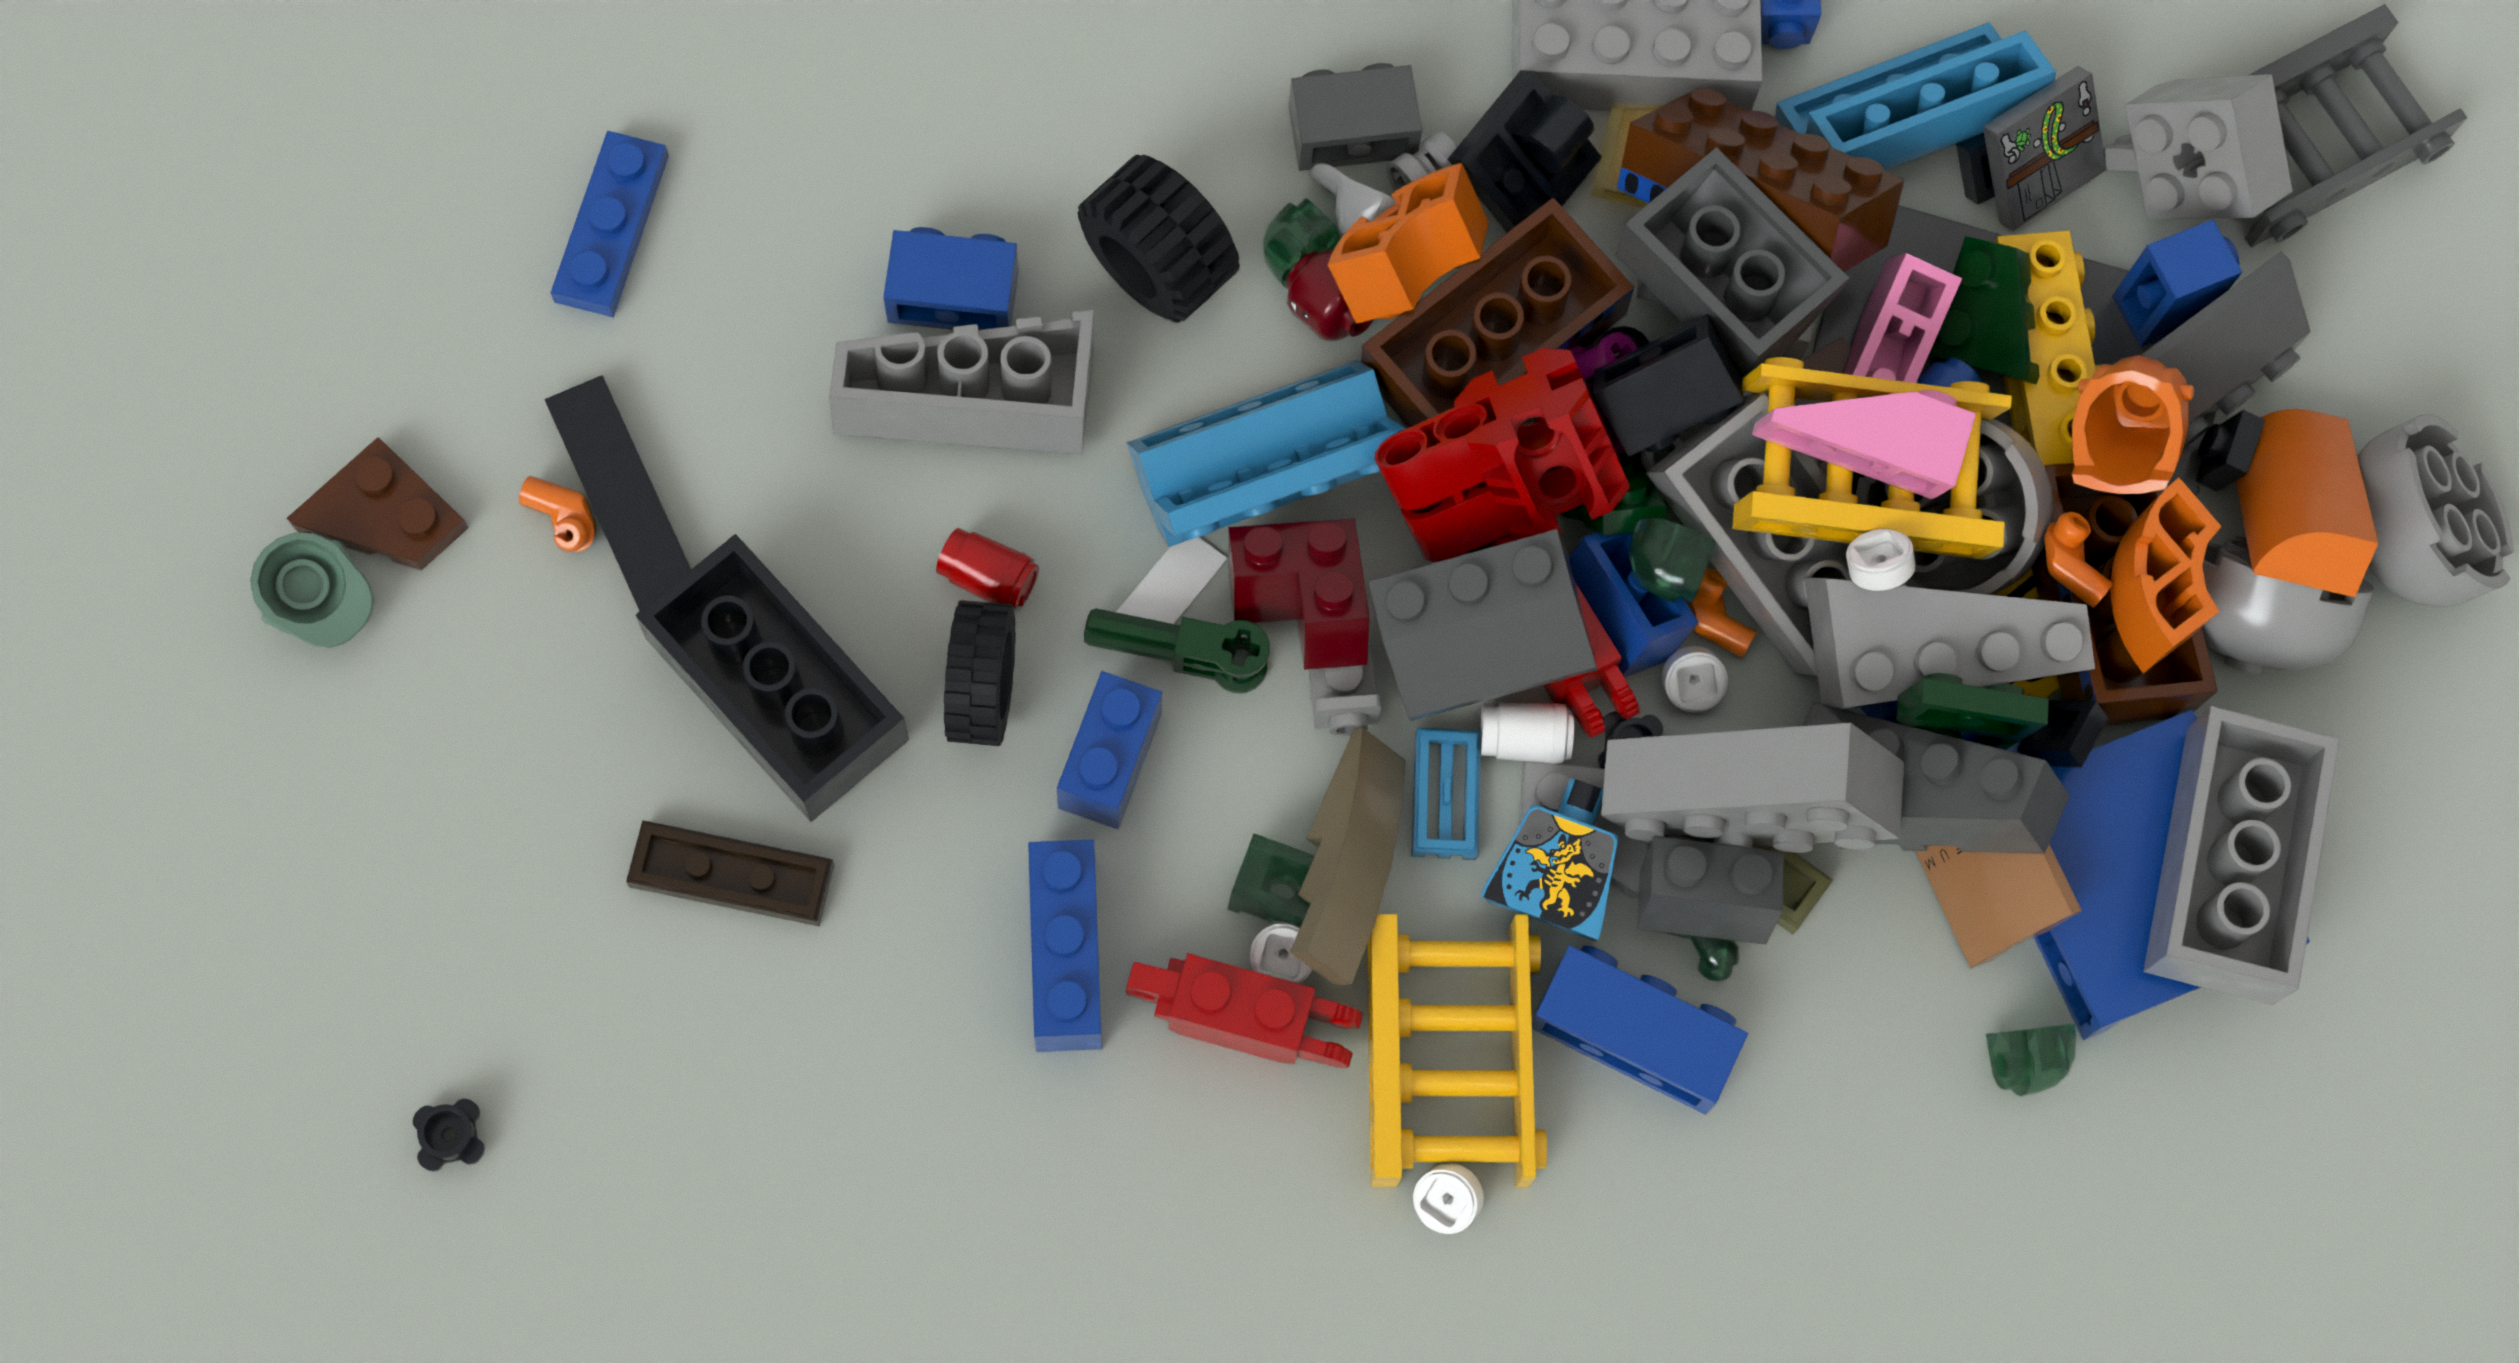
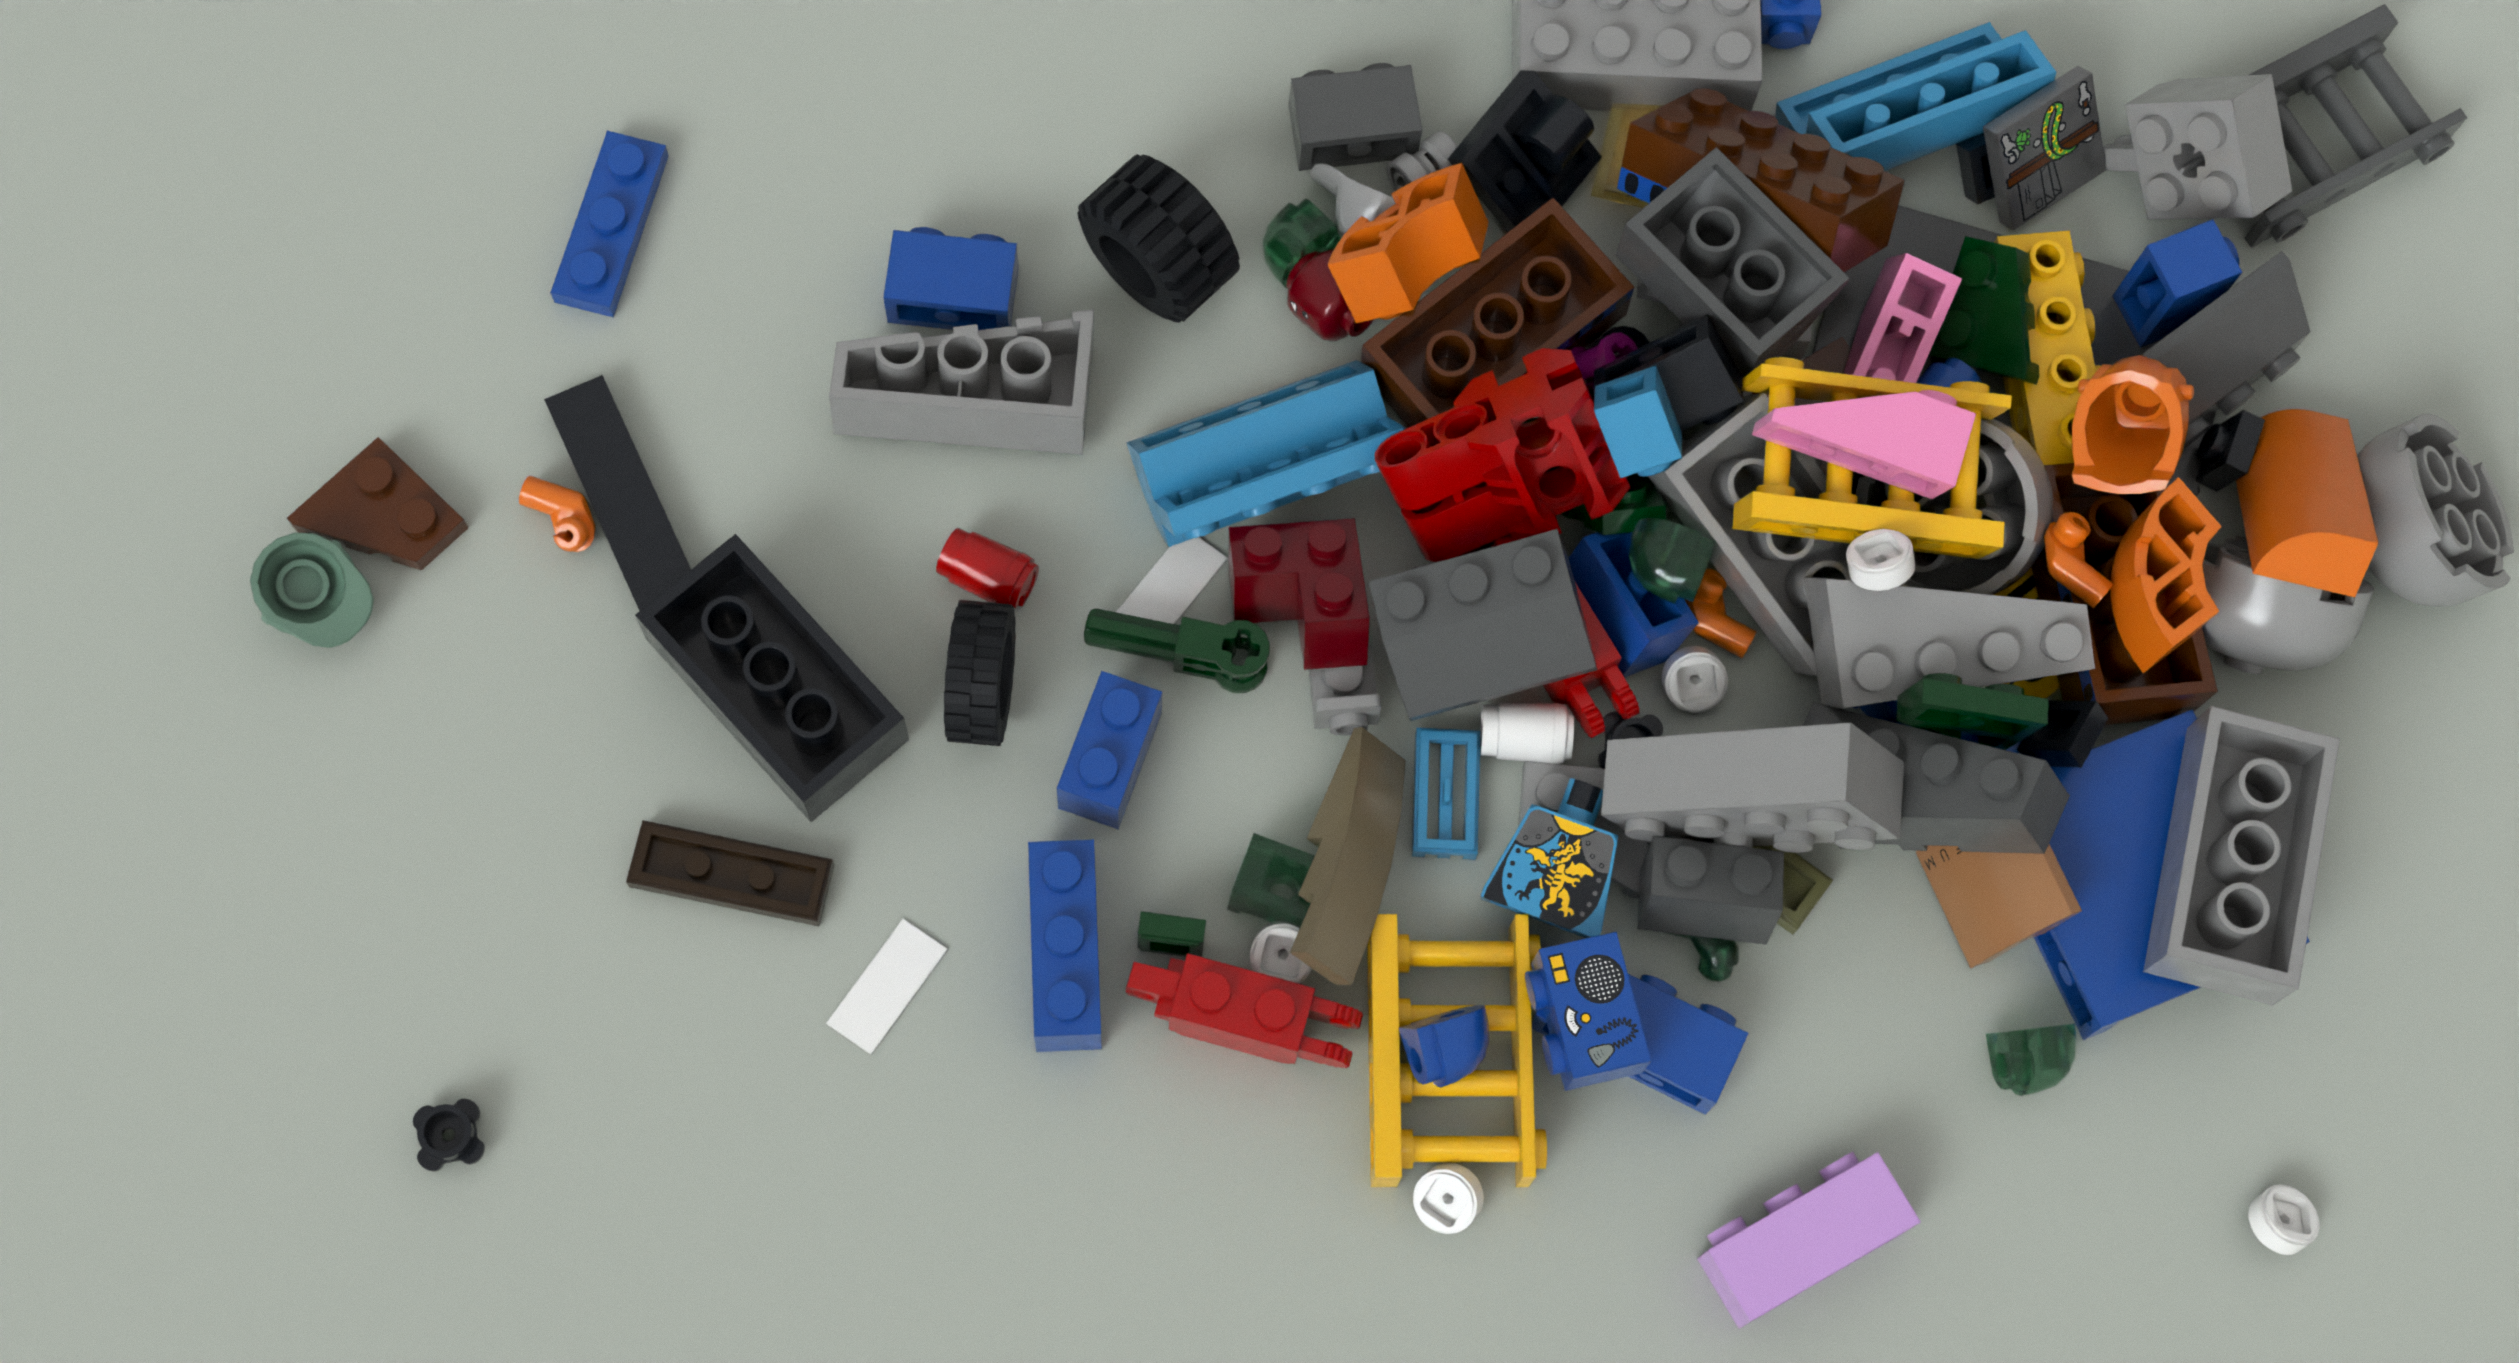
(886, 986): none -> white sticker
(1171, 934): none -> dark green tile
(1446, 1045): none -> blue piece
(1587, 1012): none -> blue brick
(1638, 423): none -> dark azure brick
(1806, 1236): none -> lavender brick
(2283, 1219): none -> white tile

